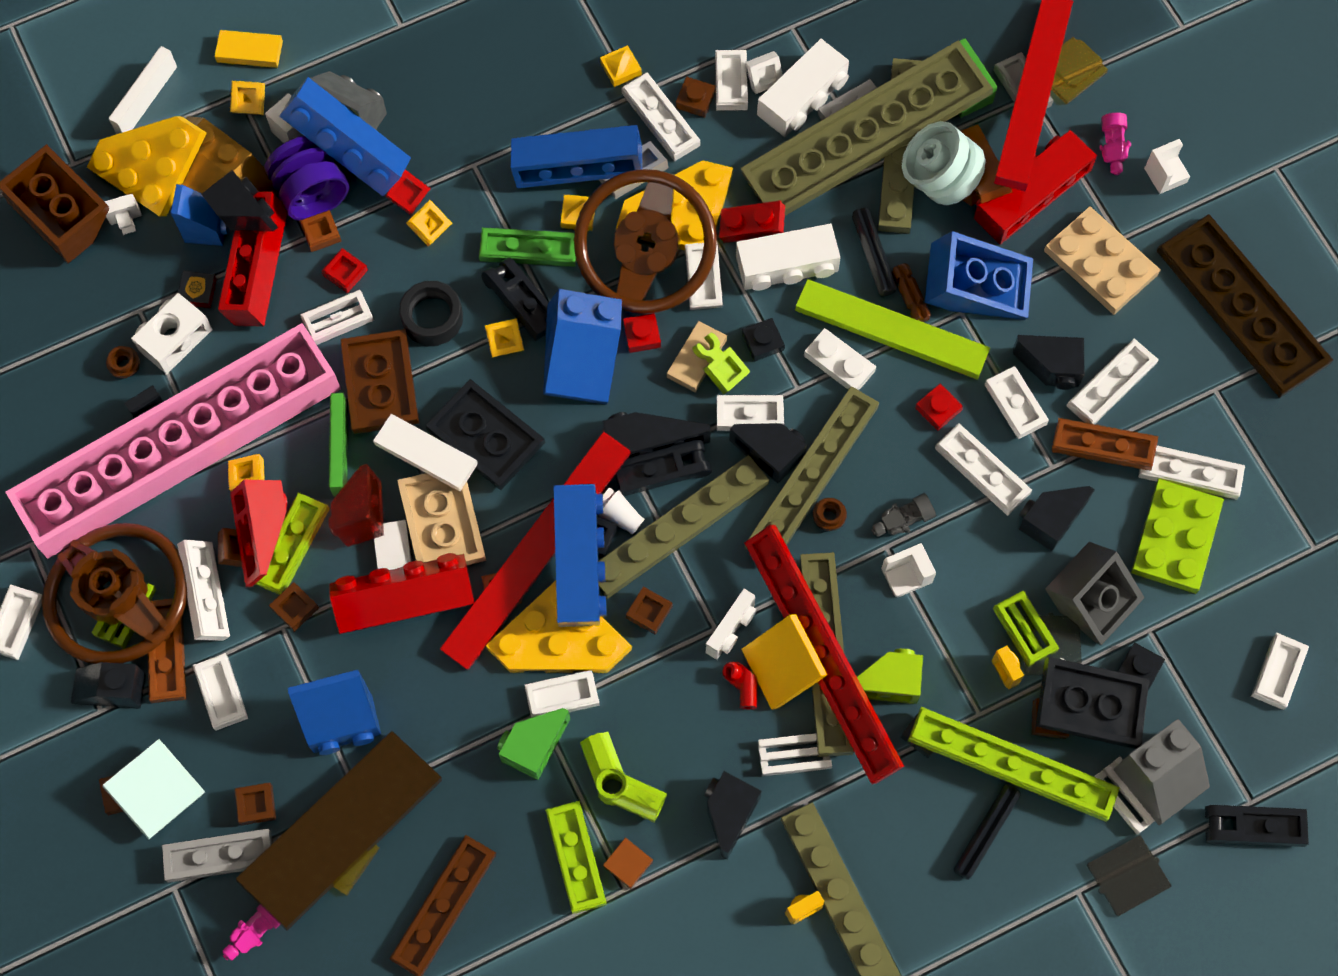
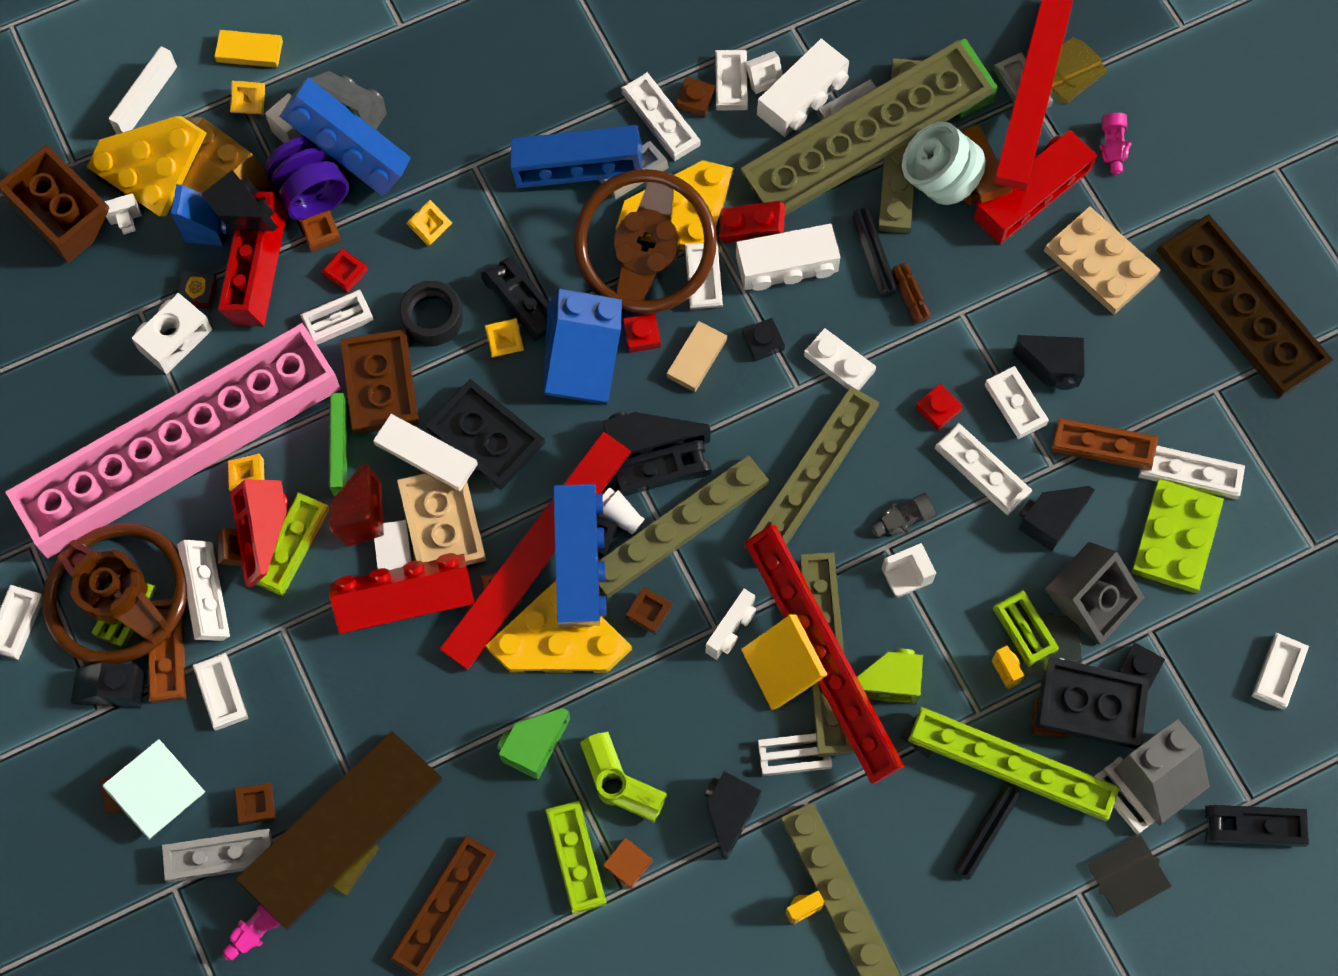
(119, 354): reddish brown plate -> none
(143, 401): black tile -> none
(294, 606): reddish brown plate -> none
(335, 712): blue slope -> none
(408, 192): red plate -> none
(527, 247): bright green tile -> none
(567, 692): white tile -> none
(570, 211): yellow tile -> none
(620, 66): yellow tile -> none
(724, 366): lime plate -> none
(744, 681): red arm -> none
(748, 410): white plate -> none
(770, 446): black slope -> none
(834, 506): reddish brown plate -> none
(892, 329): lime tile -> none
(978, 278): blue slope -> none
(1112, 382): white tile -> none
(1166, 168): white panel -> none

